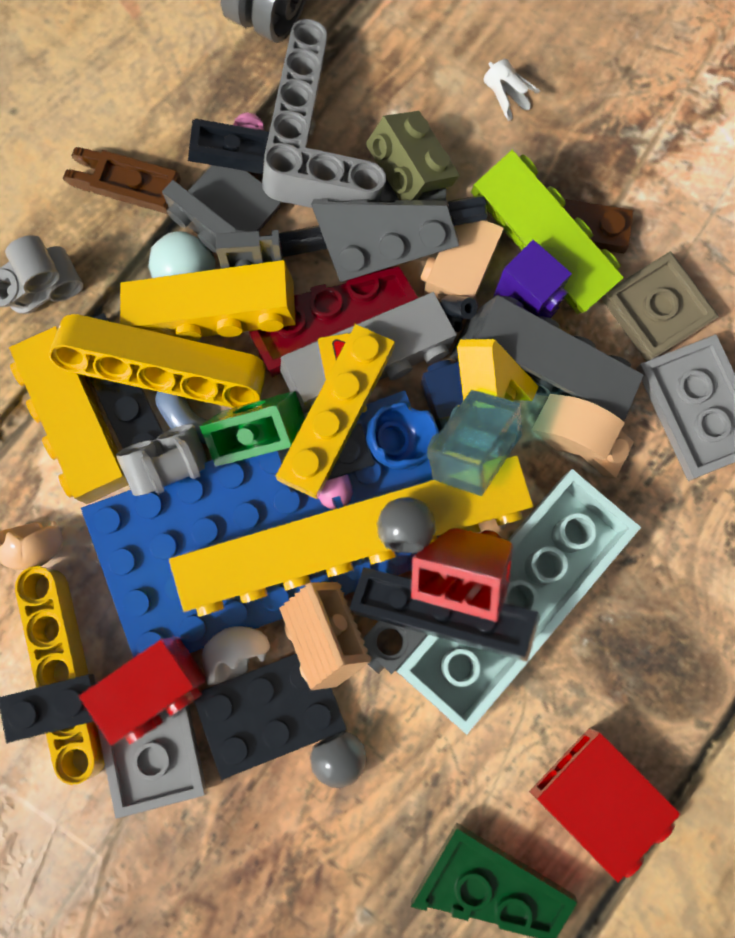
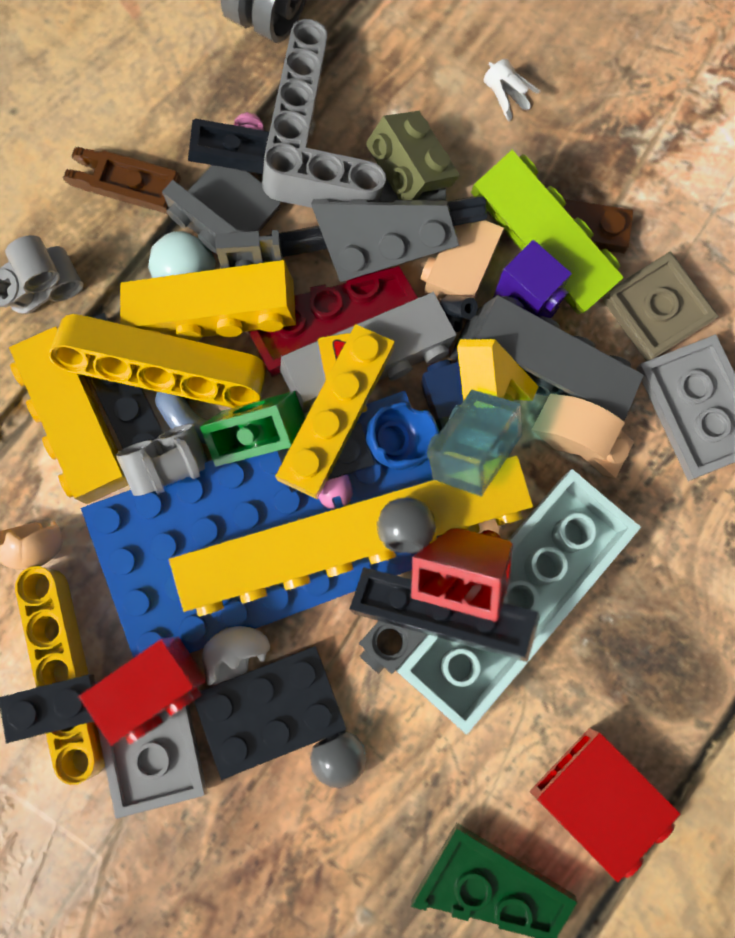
(324, 635): light nougat brick -> none

